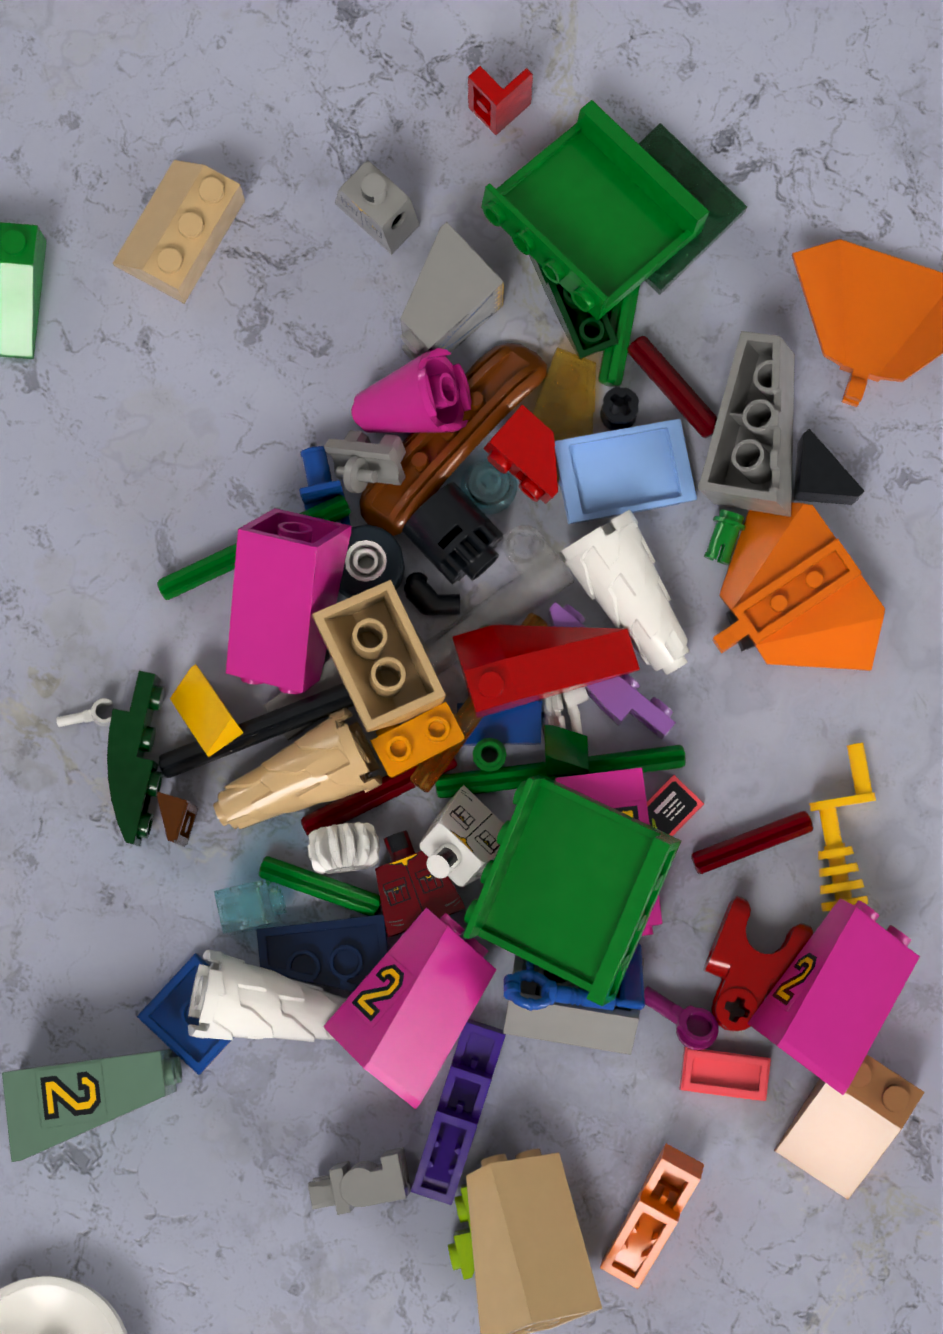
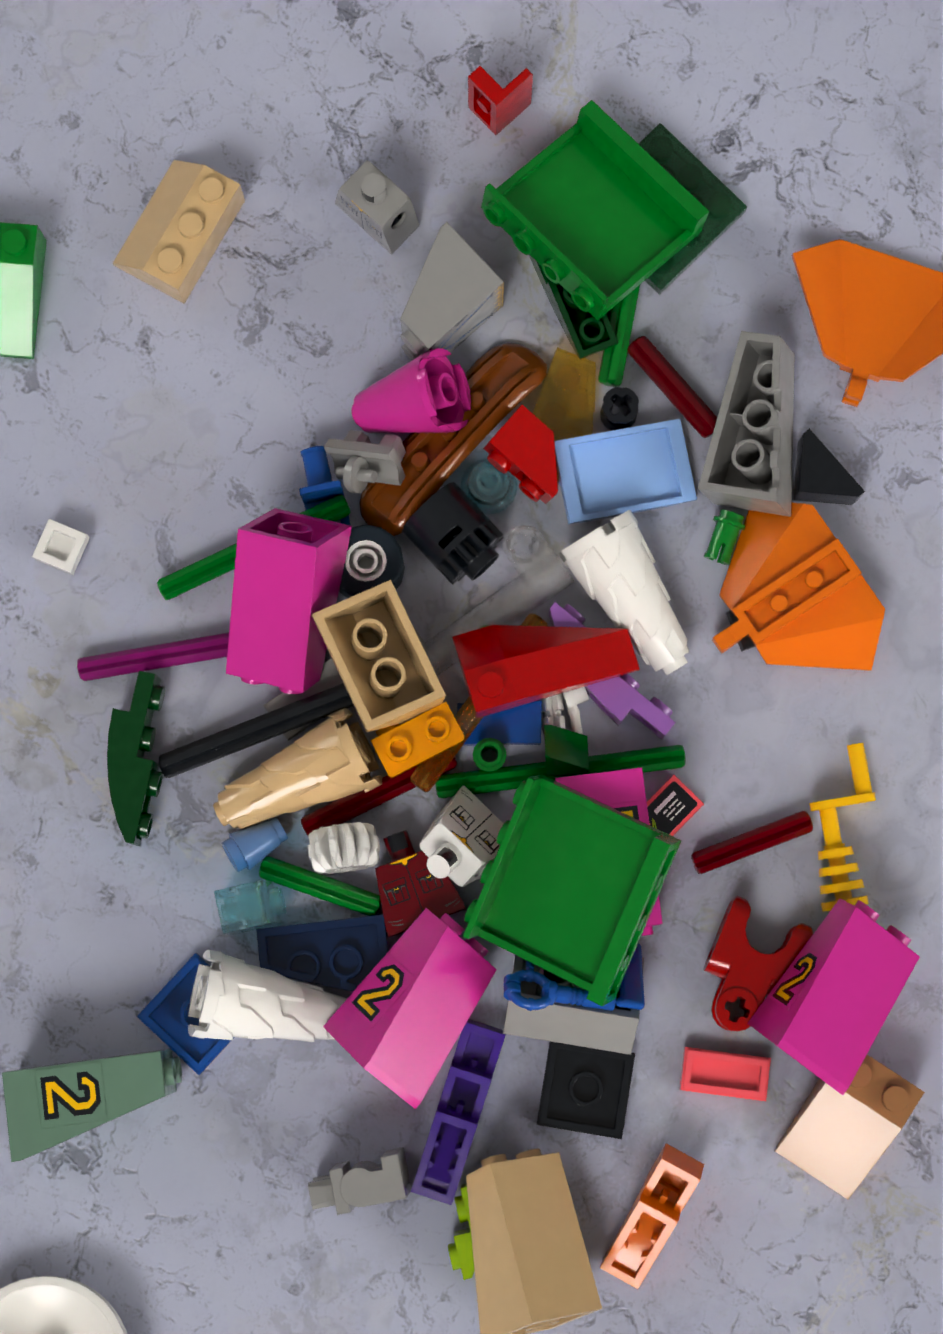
(61, 547): none -> white plate
(86, 715): white hand -> none
(153, 657): none -> magenta axle
(177, 817): reddish brown slope -> none
(204, 712): yellow slope -> none
(252, 844): none -> medium blue cone
(427, 600): black arm -> none
(585, 1090): none -> black tile
(694, 1026): magenta plate -> none

